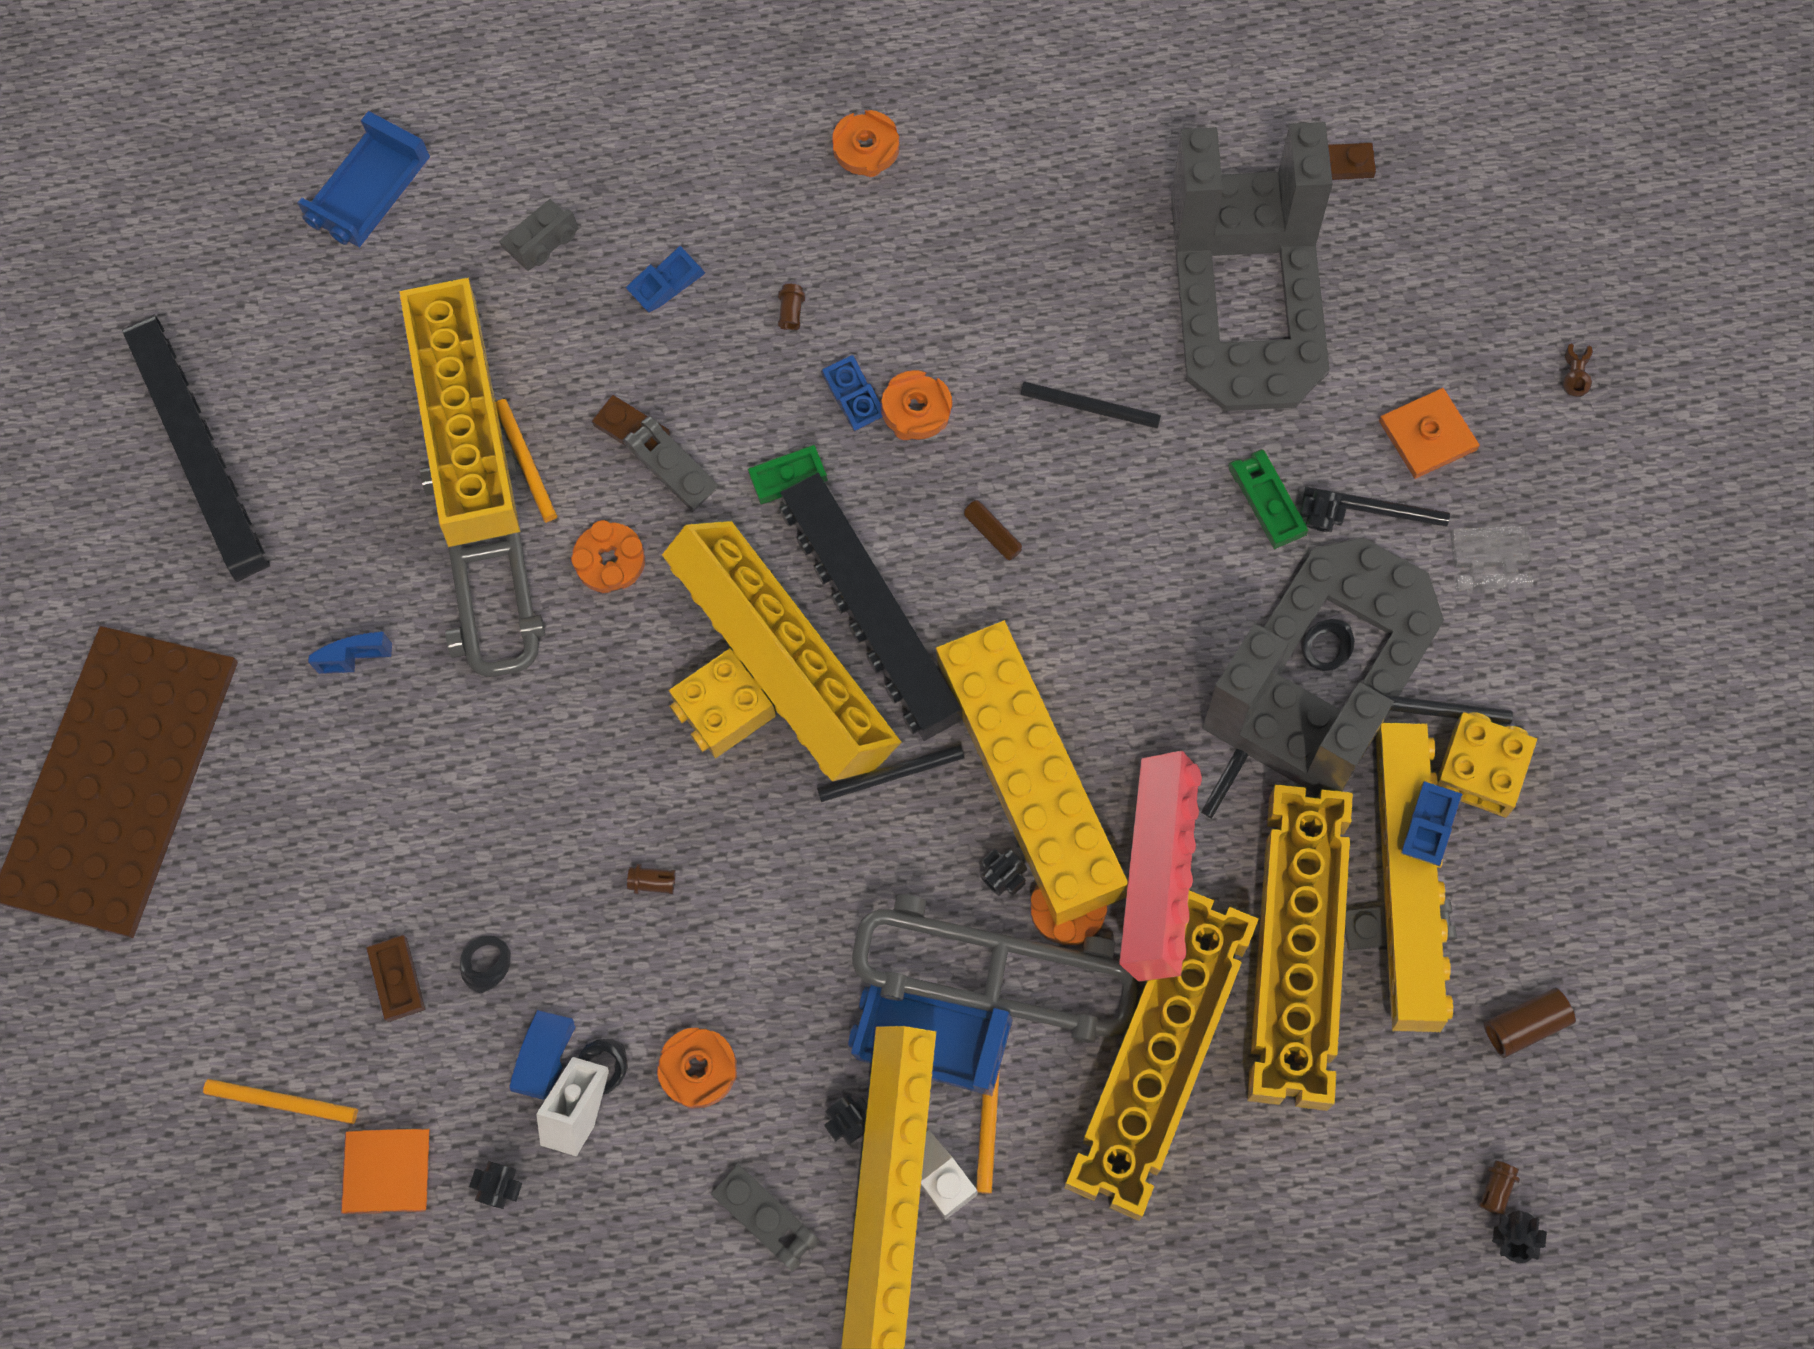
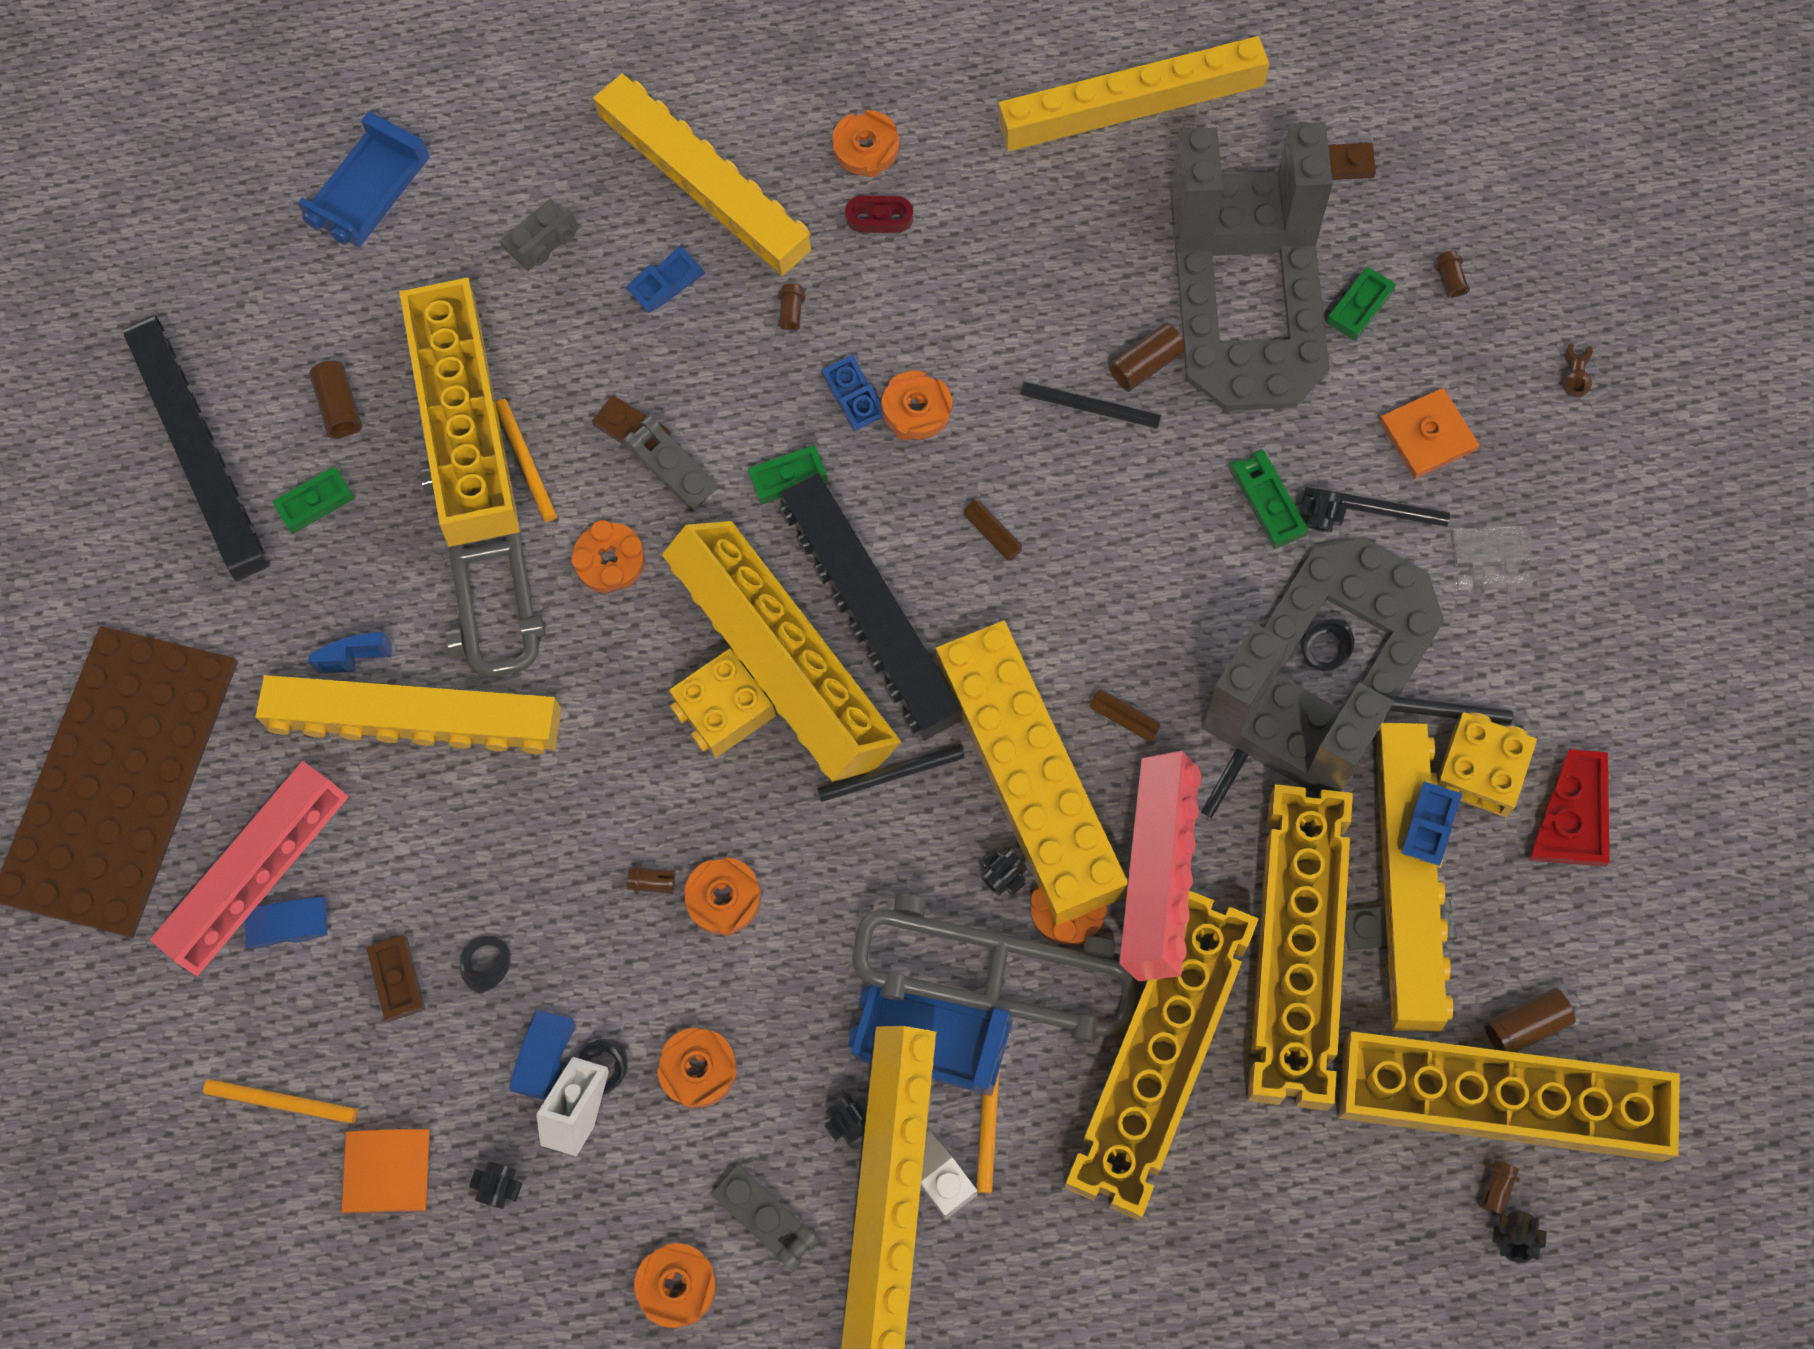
(249, 869): none -> coral brick
(286, 921): none -> blue slope
(313, 500): none -> green plate
(335, 399): none -> reddish brown pin
(409, 713): none -> yellow brick
(664, 1265): none -> orange plate
(703, 174): none -> yellow brick
(720, 874): none -> orange plate
(879, 213): none -> dark red plate
(1125, 715): none -> reddish brown axle
(1133, 93): none -> yellow brick
(1147, 357): none -> reddish brown pin
(1361, 303): none -> green plate
(1452, 273): none -> reddish brown pin
(1510, 1096): none -> yellow brick
(1577, 813): none -> red wing

